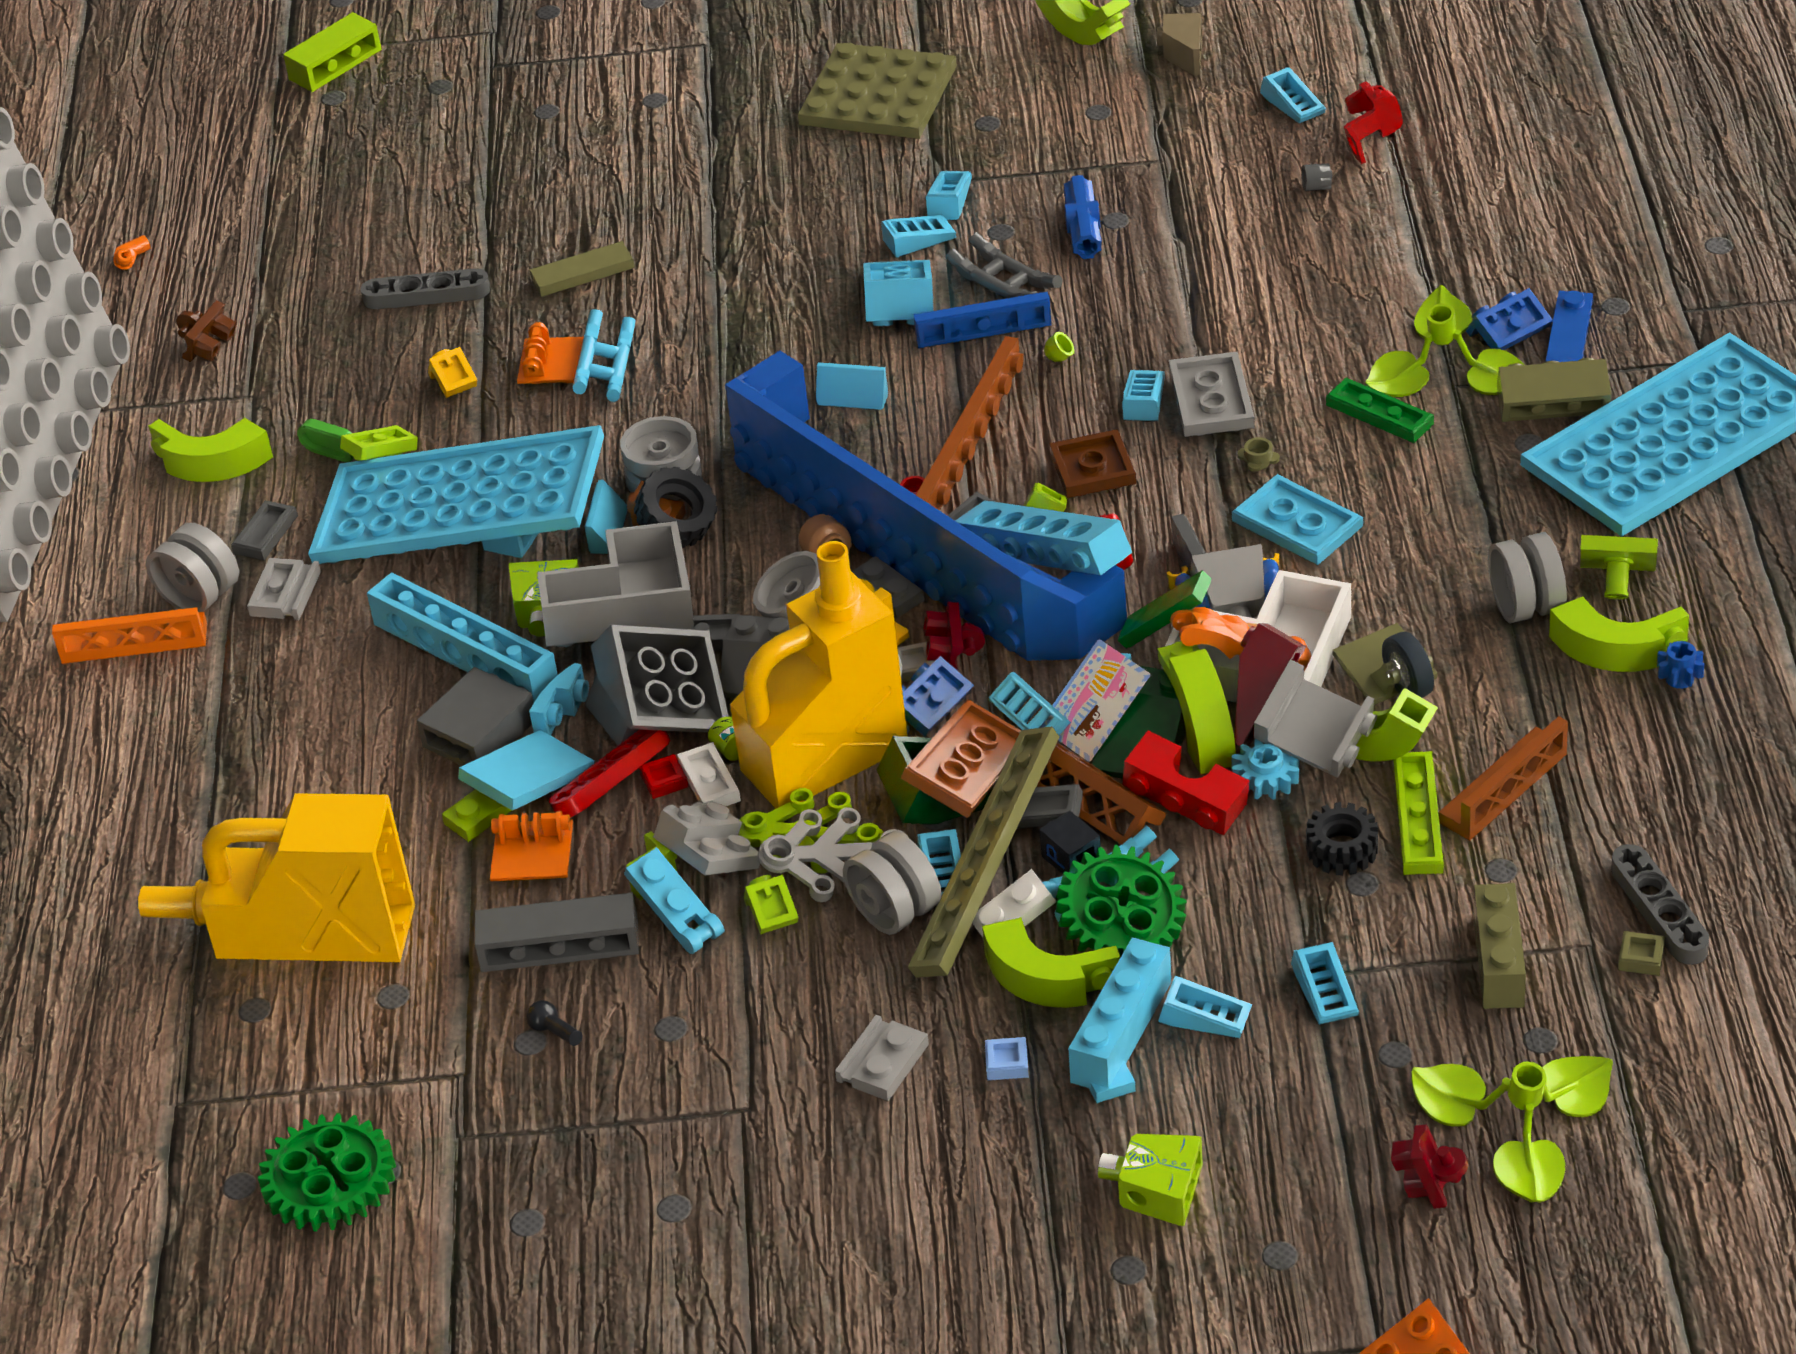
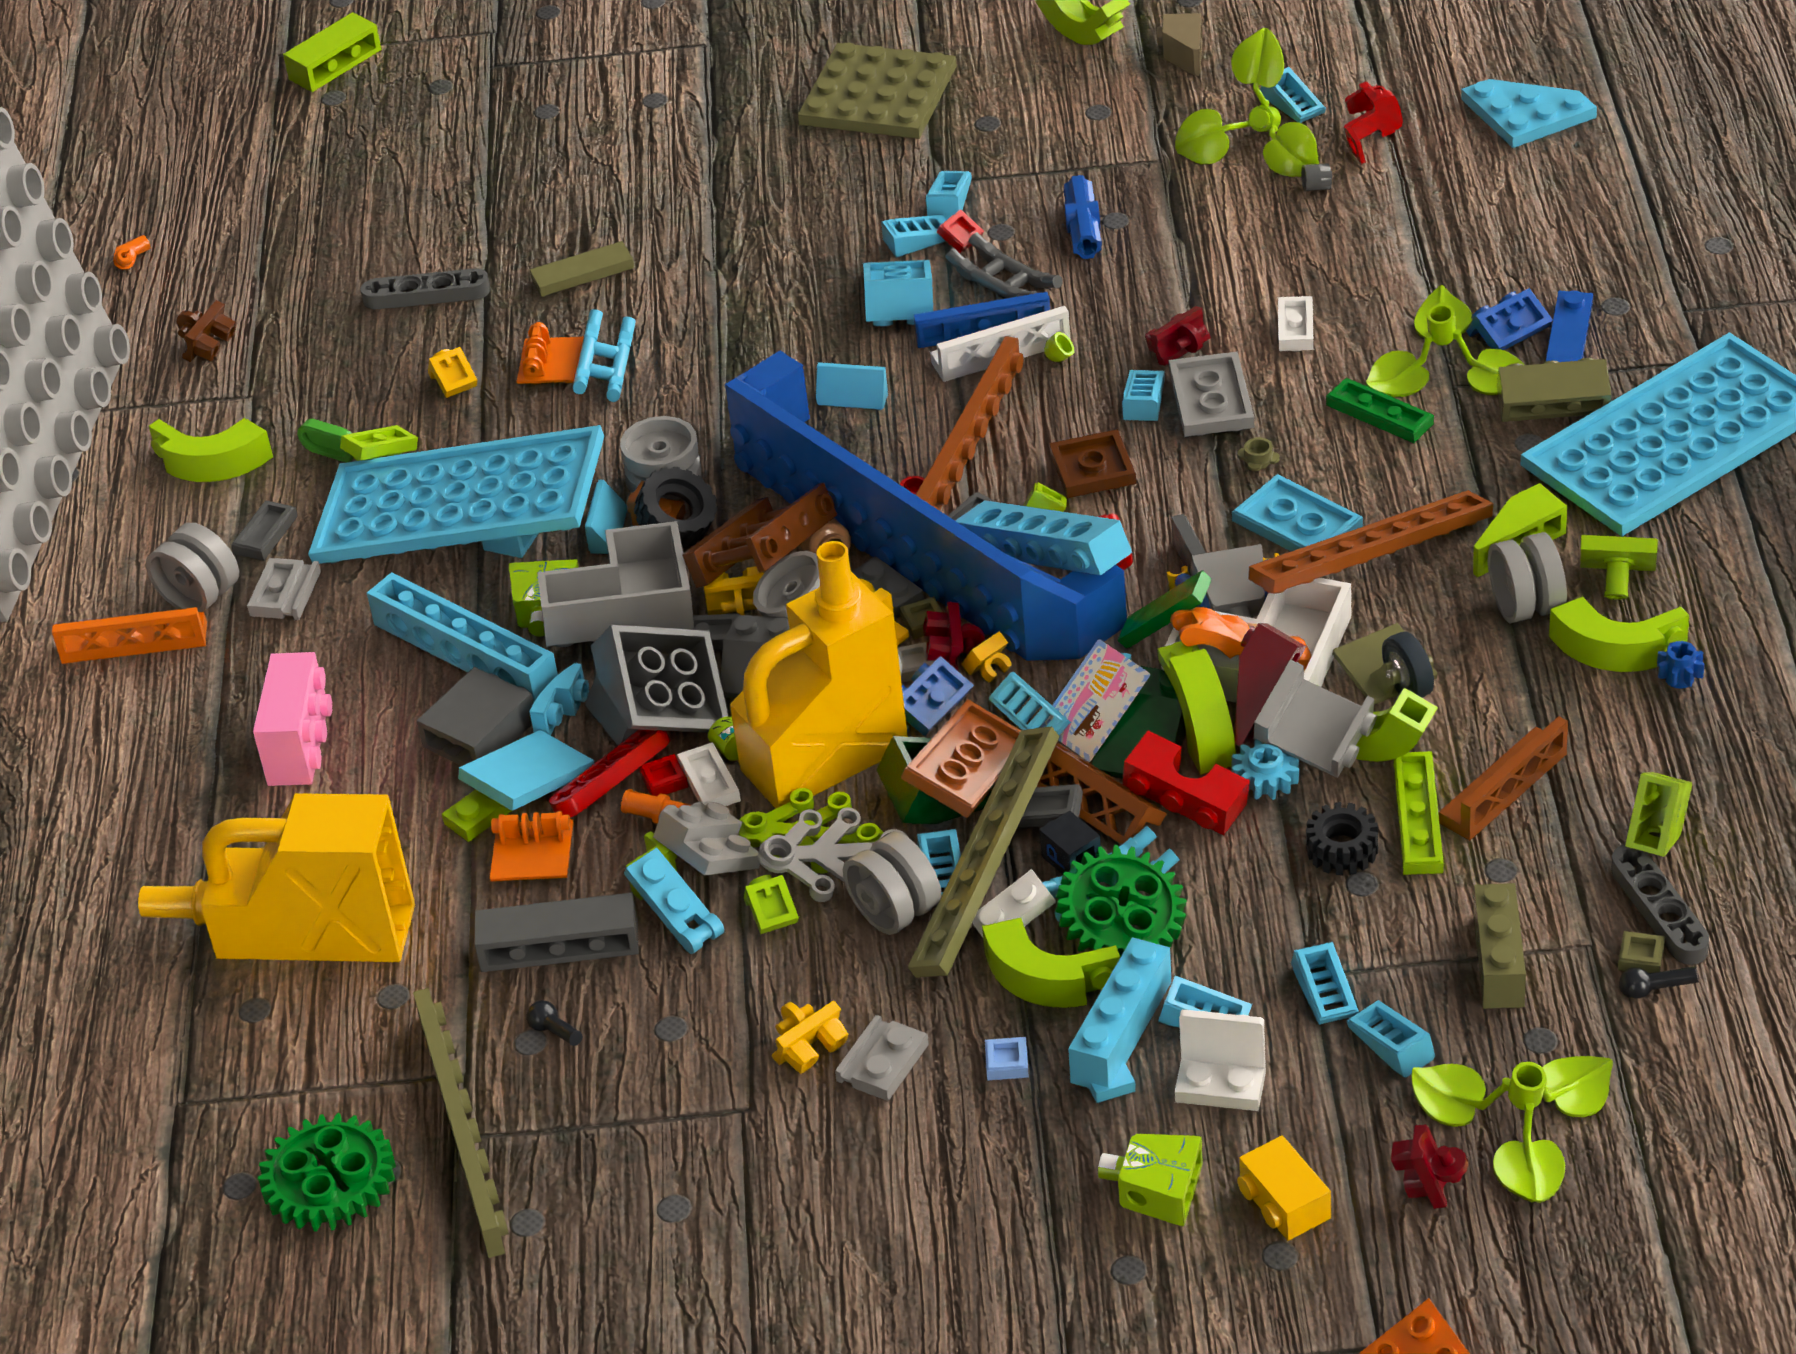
(292, 719): none -> bright pink brick
(464, 1131): none -> olive plate
(646, 805): none -> orange pin
(732, 594): none -> yellow hips
(759, 535): none -> reddish brown fence
(802, 1028): none -> yellow hips
(914, 615): none -> olive tile
(958, 230): none -> tile
(976, 350): none -> white fence
(986, 654): none -> yellow tile
(1180, 335): none -> dark red hips
(1221, 1060): none -> white bracket
(1261, 63): none -> lime plant
(1284, 1188): none -> yellow brick
(1295, 323): none -> white plate
(1369, 542): none -> dark orange plate
(1394, 1039): none -> medium azure slope
(1522, 515): none -> lime slope
(1526, 111): none -> medium azure plate
(1638, 983): none -> black bar
(1658, 808): none -> lime torso

